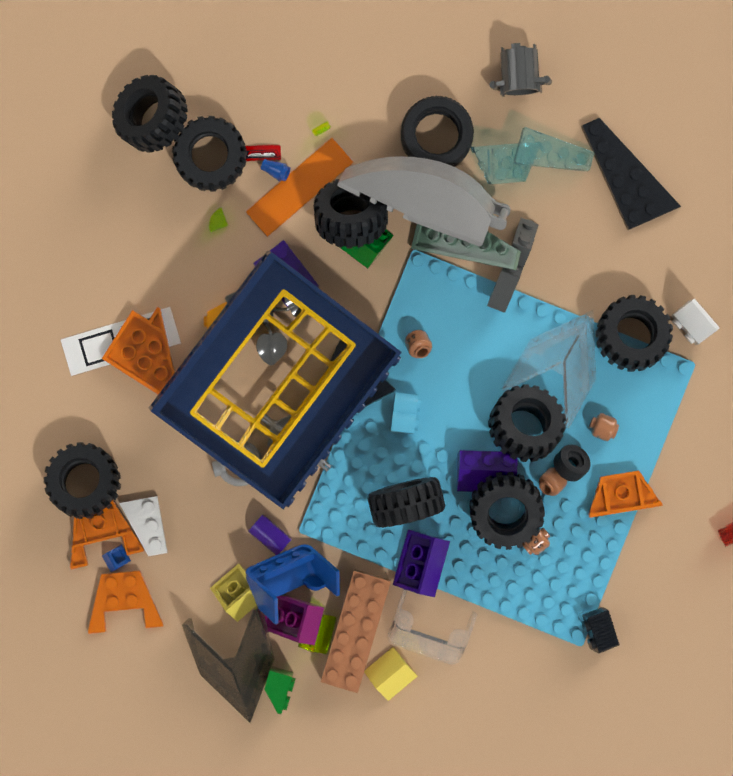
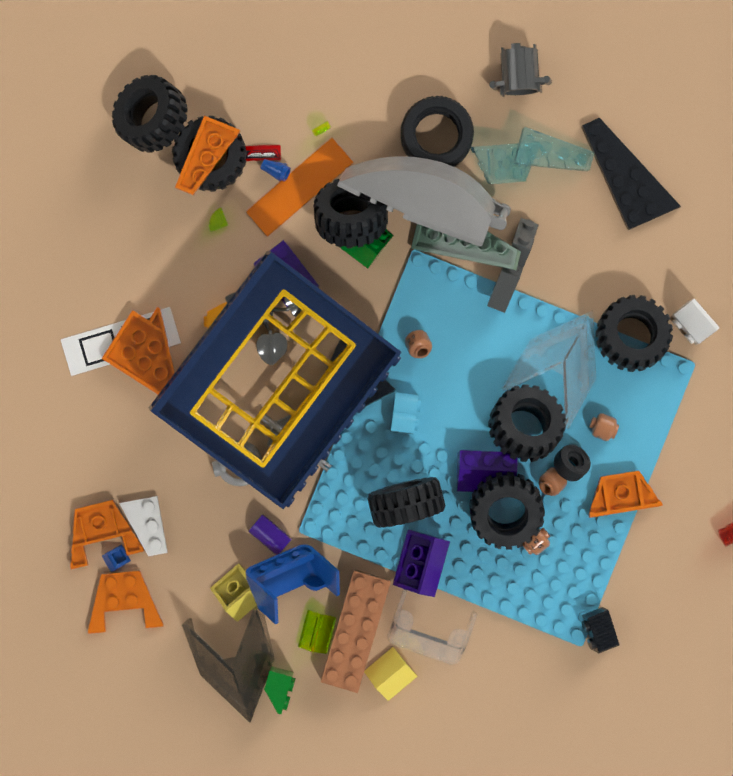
(61, 467): black tyre -> none
(206, 151): none -> orange wing
(297, 620): magenta slope -> none

